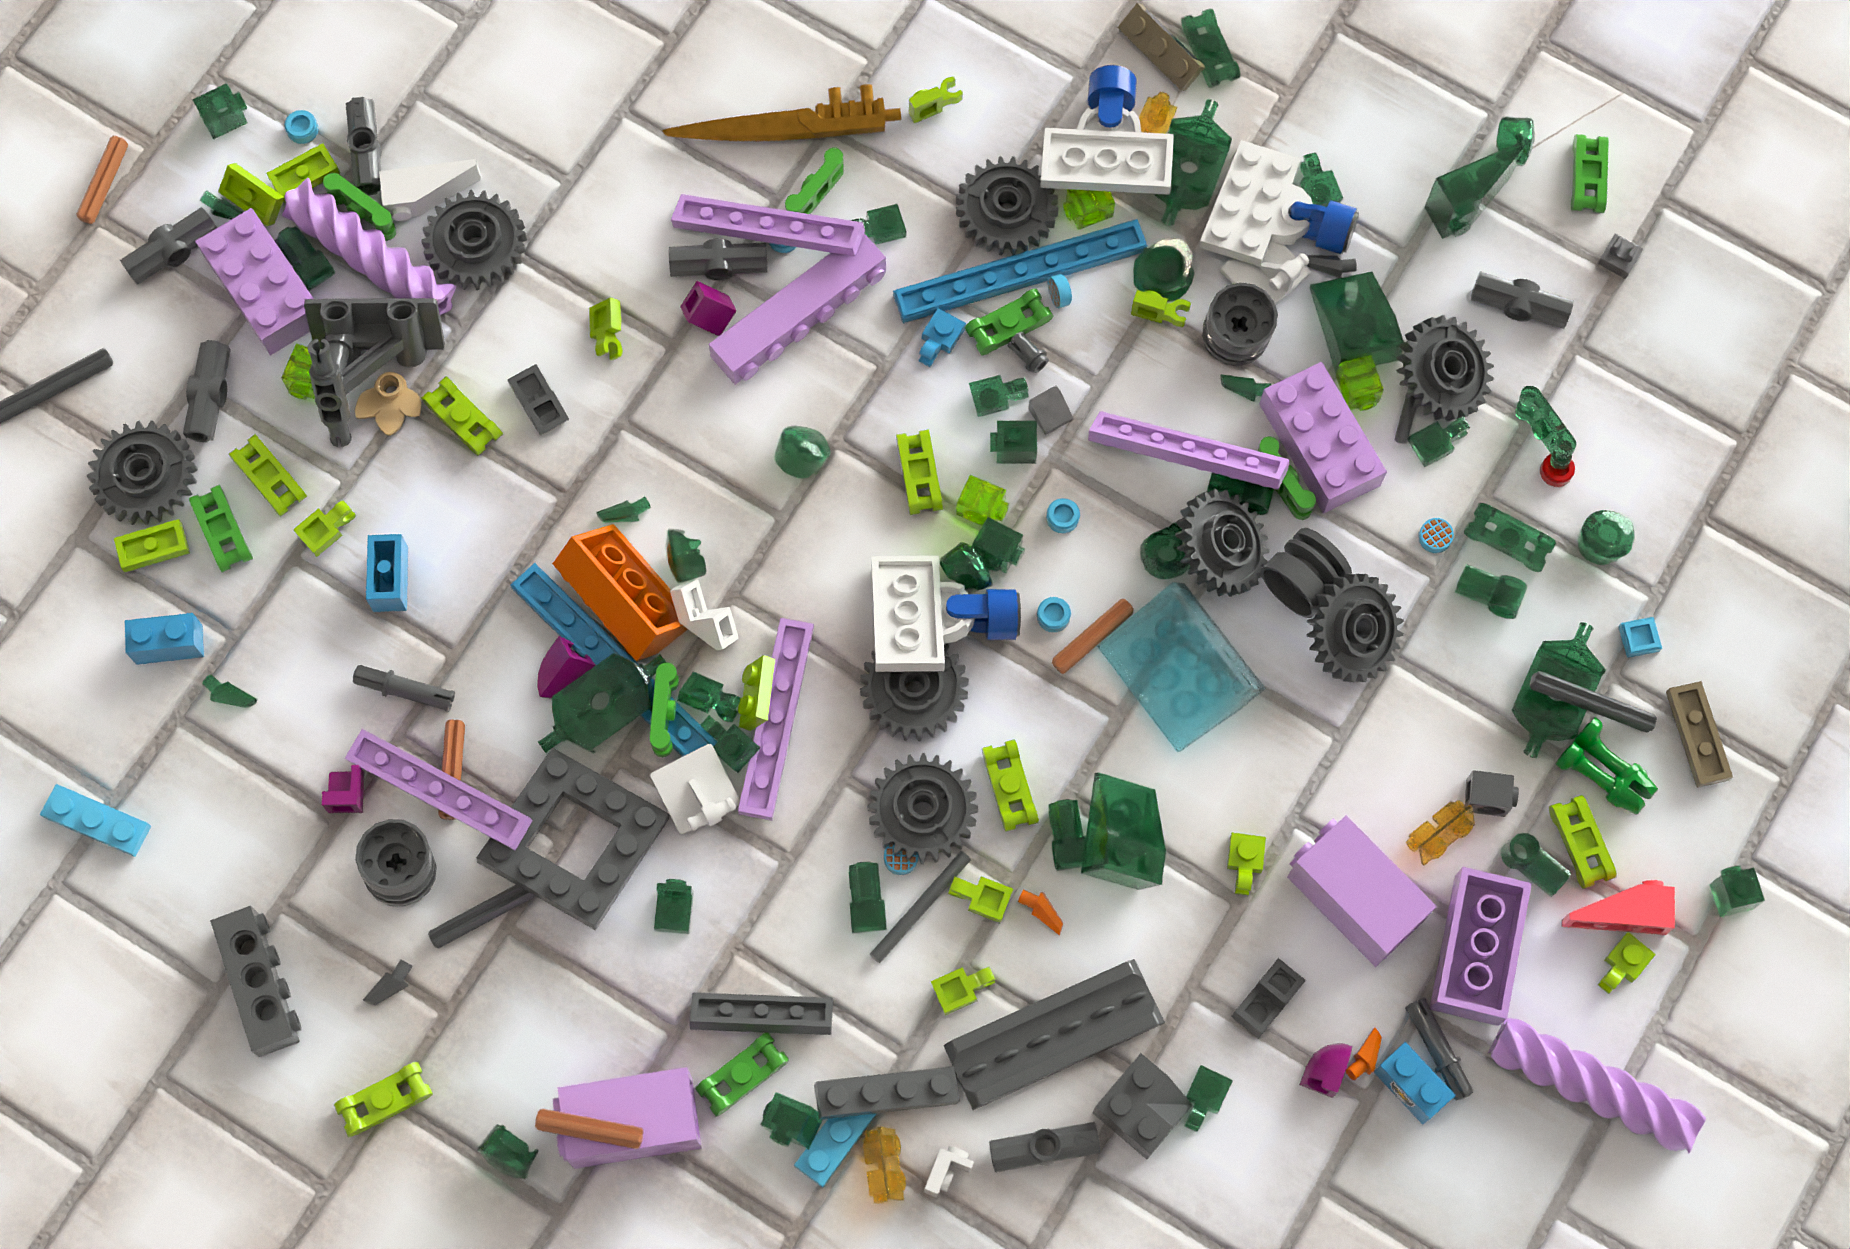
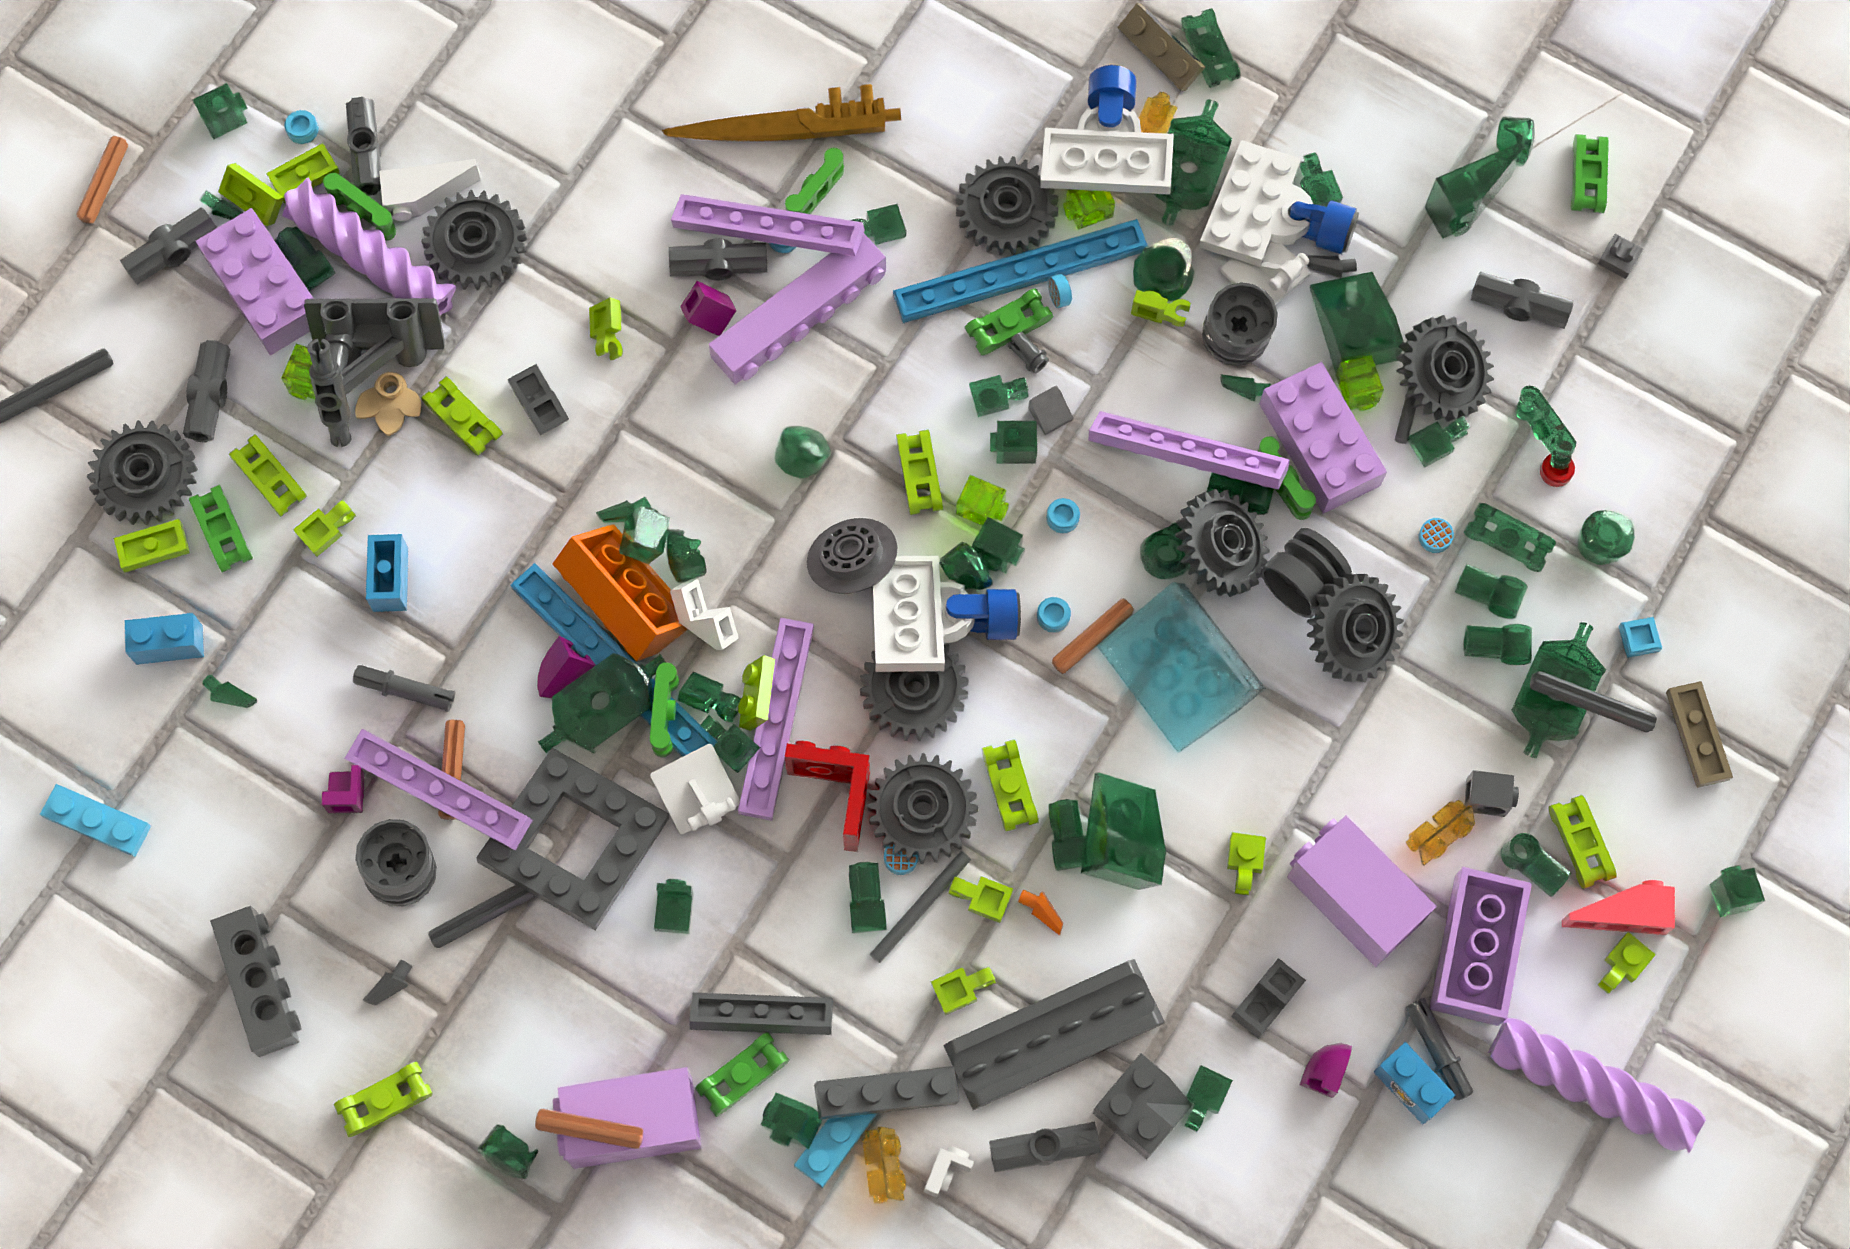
(644, 534): none -> clear green brick
(835, 765): none -> red bracket
(849, 549): none -> flat silver wheel
(931, 102): lime plate -> none
(940, 334): dark azure plate -> none
(1366, 1056): orange bar -> none
(1509, 643): none -> clear green piece
(1625, 787): green piece -> none

